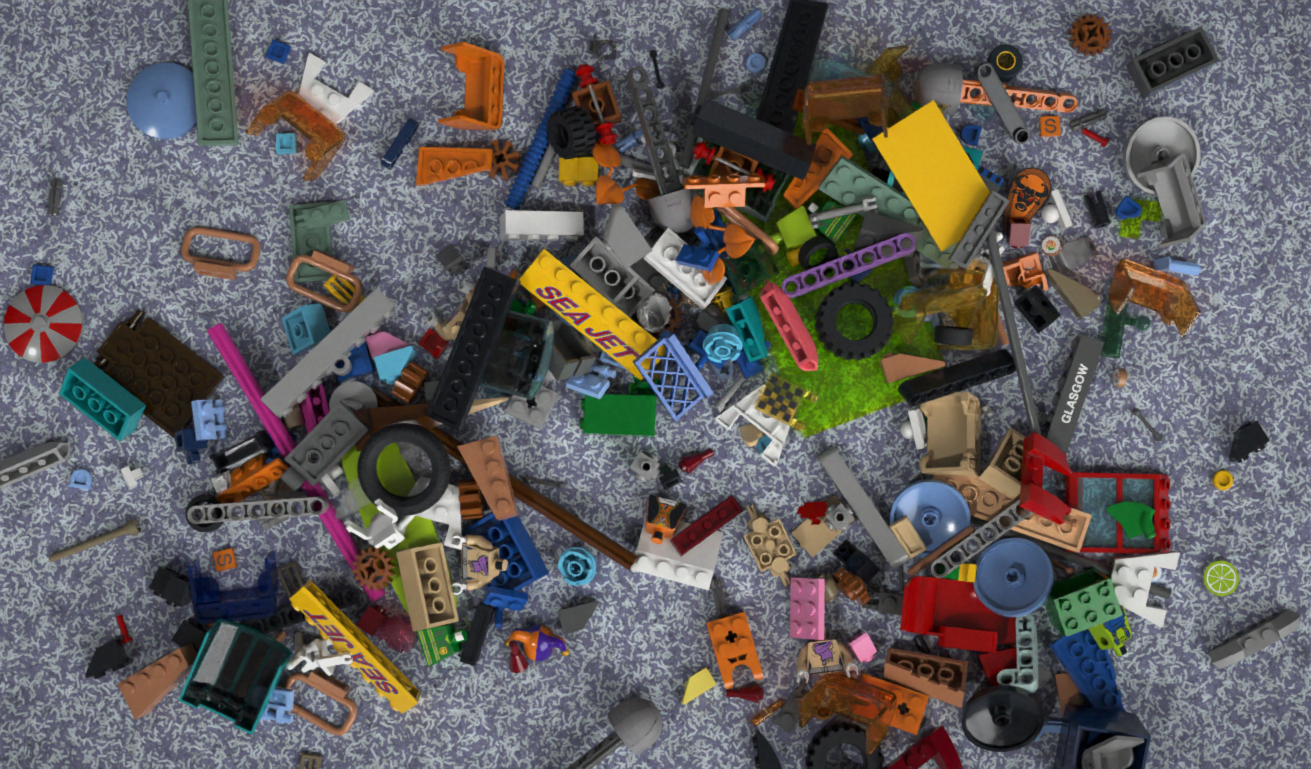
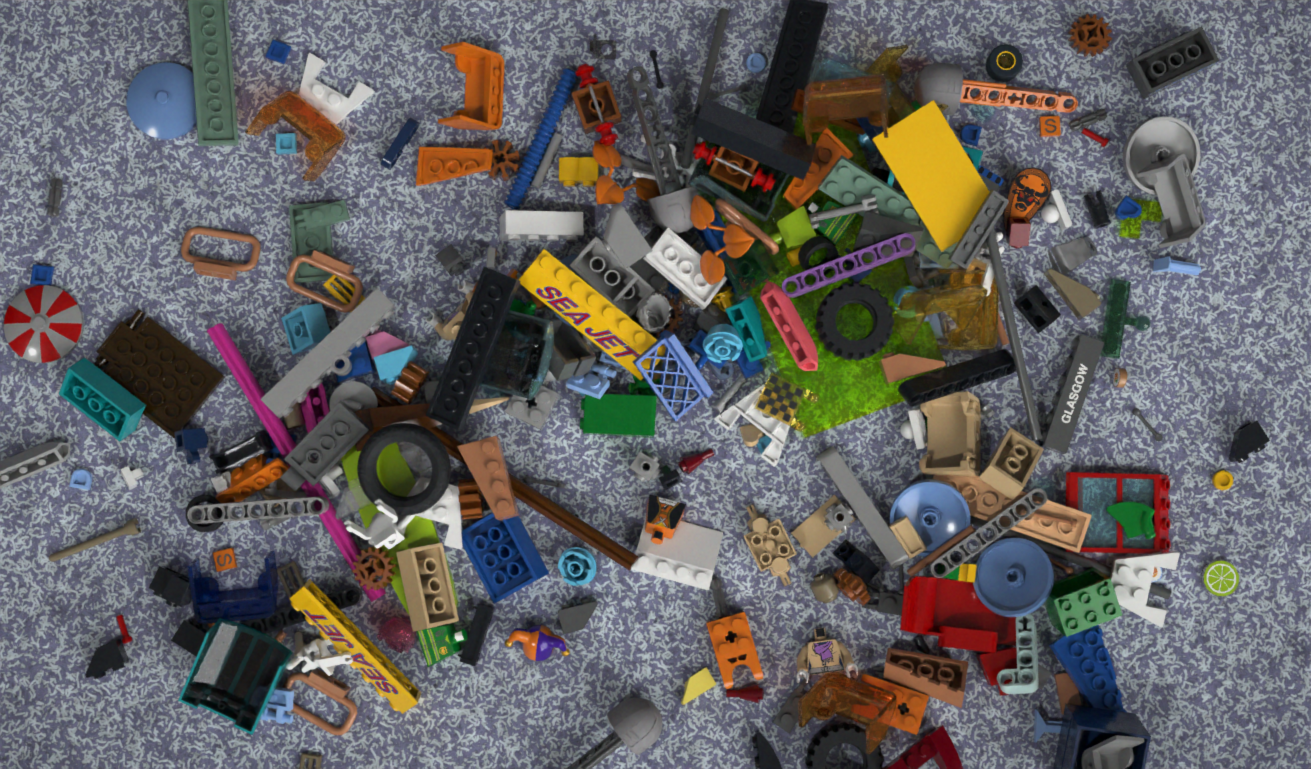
(155, 681): nougat wedge -> none
(204, 419): light blue plate -> none
(372, 619): dark red brick -> none
(433, 343): red tile -> none
(479, 561): tan torso -> none
(504, 598): blue plate -> none
(517, 661): dark red cone -> none
(571, 132): black tyre -> none
(630, 141): medium blue axle -> none
(700, 256): blue plate -> none
(706, 525): dark red tile -> none
(723, 190): orange bracket -> none
(744, 24): medium blue axle -> none
(766, 713): clear orange pin -> none
(807, 608): bright pink plate -> none
(812, 511): red piece -> none
(862, 647): bright pink slope -> none
(953, 335): black tyre -> none
(1001, 102): piece -> none
(1002, 718): black dish -> none
(1018, 275): orange slope -> none
(1037, 453): red wedge -> none
(1051, 246): tile -> none
(1113, 634): lime torso -> none
(1154, 291): clear orange windscreen -> none
(1255, 639): light grey brick -> none

